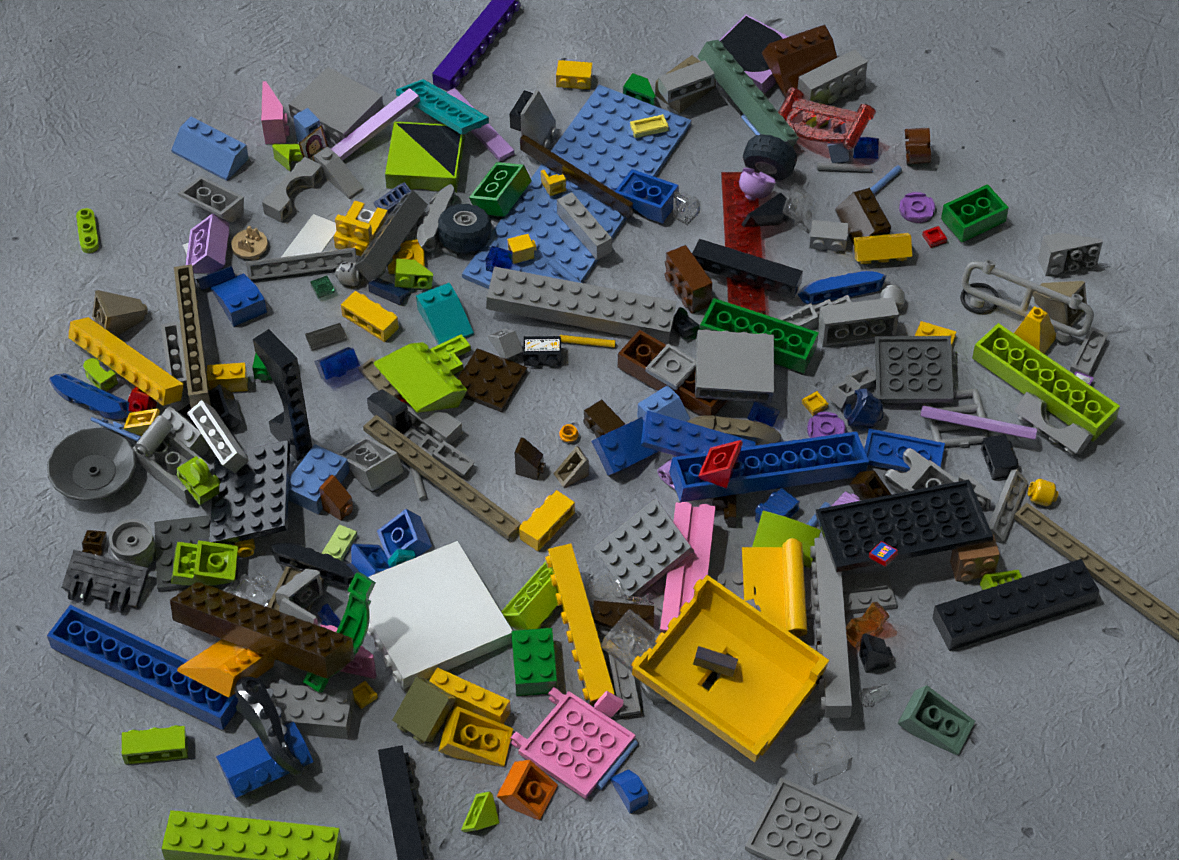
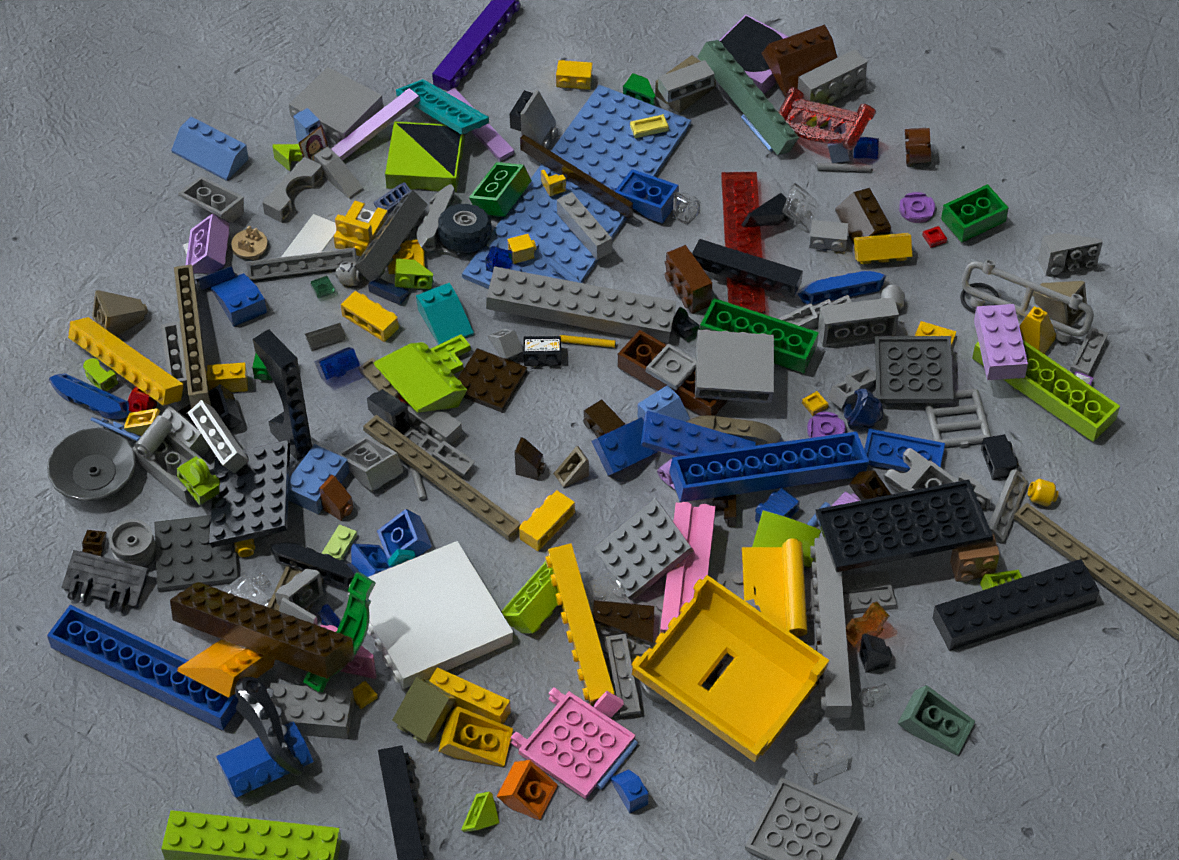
(87, 230): lime plate -> none
(154, 744): lime brick -> none
(204, 563): lime slope -> none
(273, 117): bright pink slope -> none
(534, 661): green brick -> none
(568, 429): light orange plate -> none
(629, 639): clear brick -> none
(642, 600): clear hand -> none
(715, 661): dark blue slope -> none
(721, 463): red slope -> none
(756, 184): lavender cylinder -> none
(763, 413): clear blue panel -> none
(770, 156): black wheel -> none
(883, 553): tile -> none
(886, 179): medium blue bar -> none
(978, 422): lavender tile -> none
(1000, 342): none -> lavender brick
(1034, 410): light grey arch -> none

